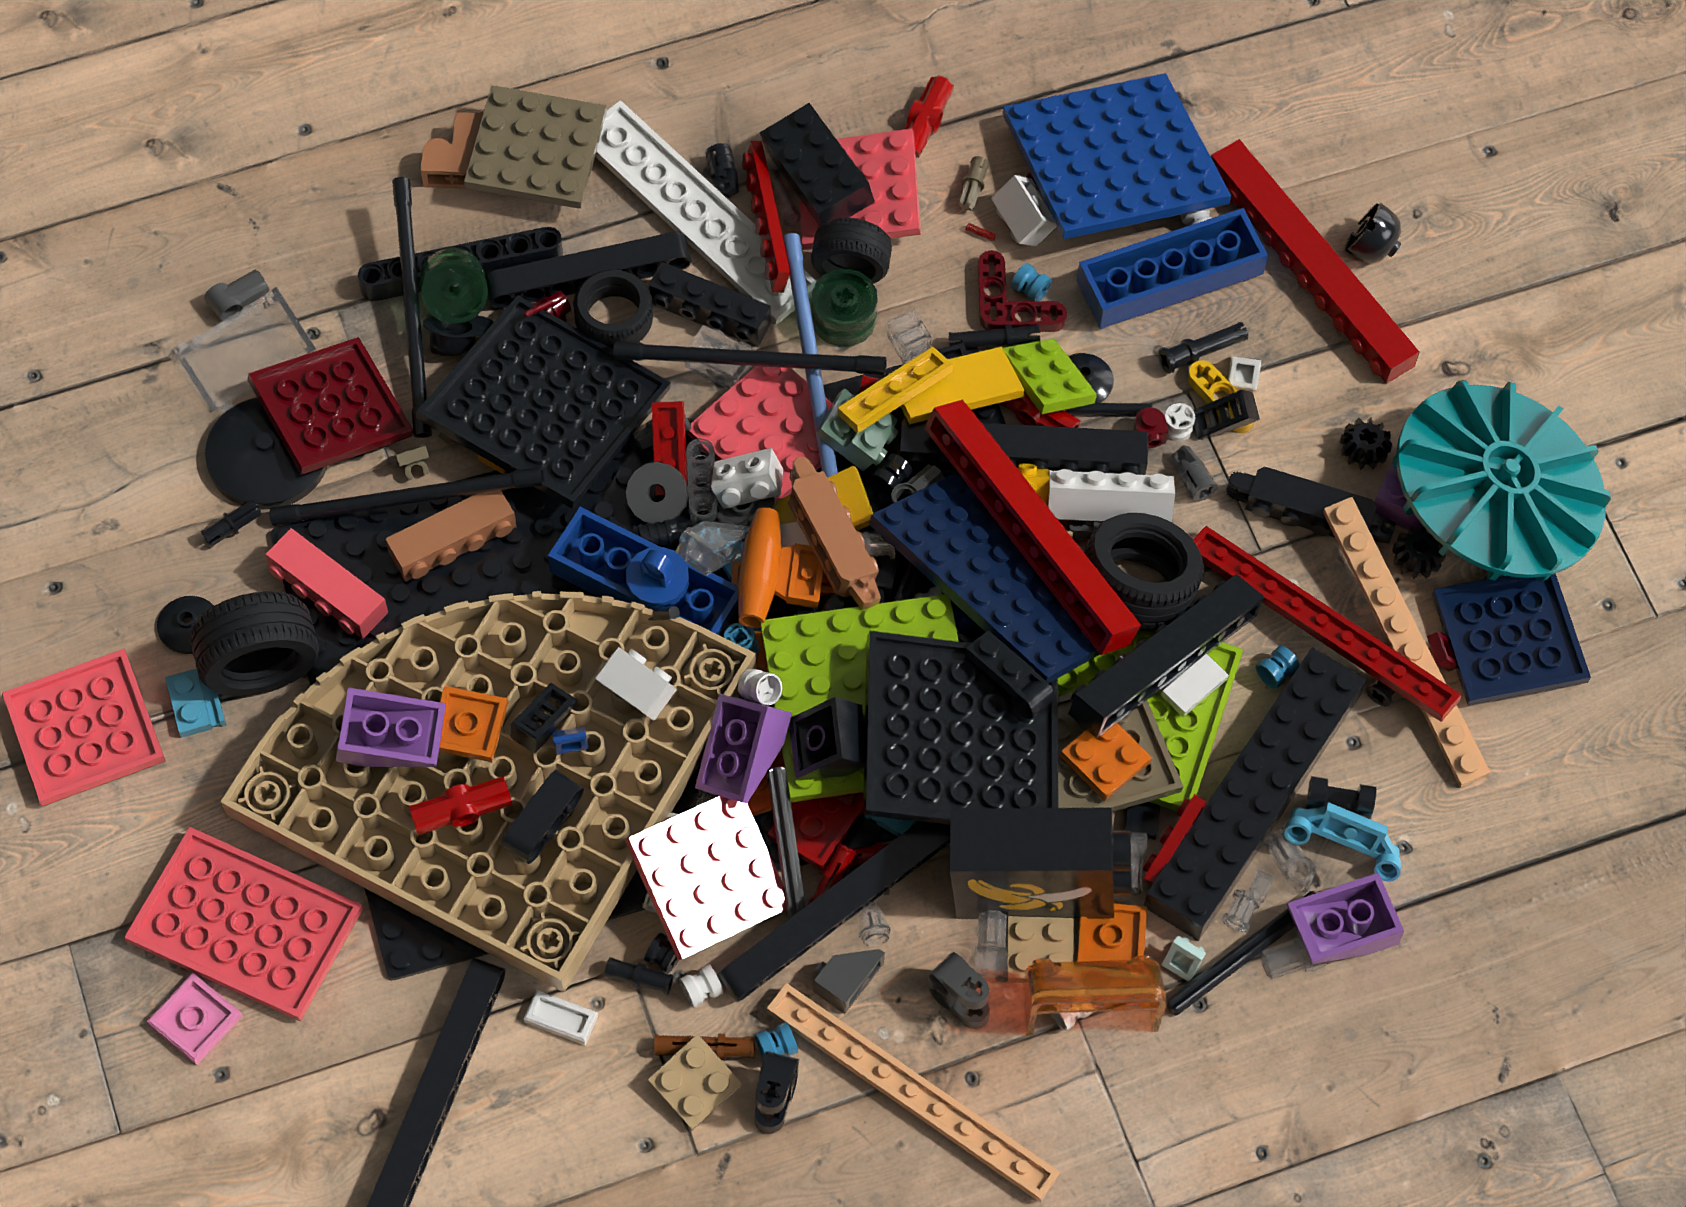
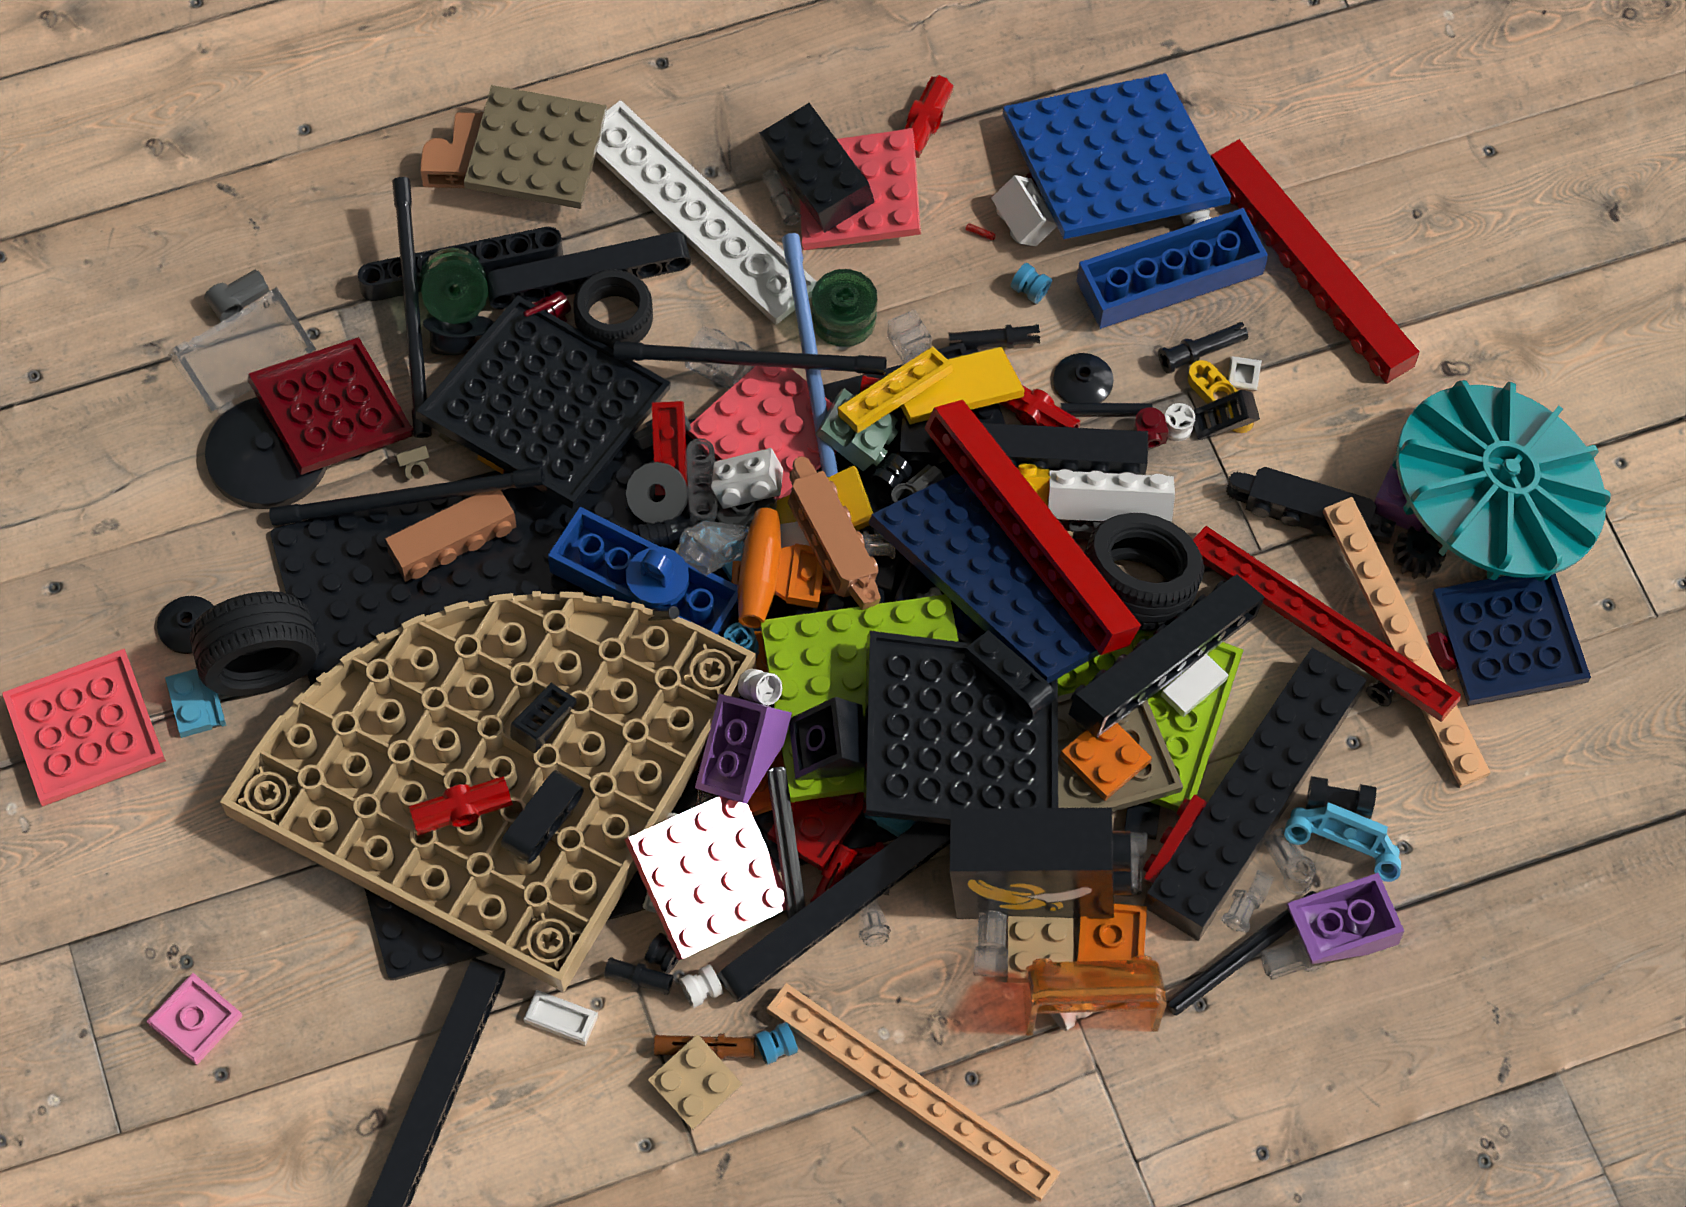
(231, 523): black axle -> none
(244, 923): coral plate -> none
(326, 584): coral brick -> none
(389, 730): medium lavender slope -> none
(471, 723): orange plate -> none
(570, 740): blue slope -> none
(636, 683): white brick -> none
(710, 304): black brick -> none
(723, 169): black hinge -> none
(767, 220): red plate -> none
(775, 1090): black piece -> none
(846, 976): dark grey slope -> none
(853, 246): black tyre -> none
(954, 988): dark grey piece -> none
(973, 183): dark tan axle -> none
(1006, 309): dark red beam -> none
(1049, 376): lime plate -> none
(1184, 958): light aqua tile -> none
(1193, 473): dark grey hinge -> none
(1277, 667): dark azure wheel -> none
(1365, 443): black gear -> none
(1376, 235): black cylinder -> none

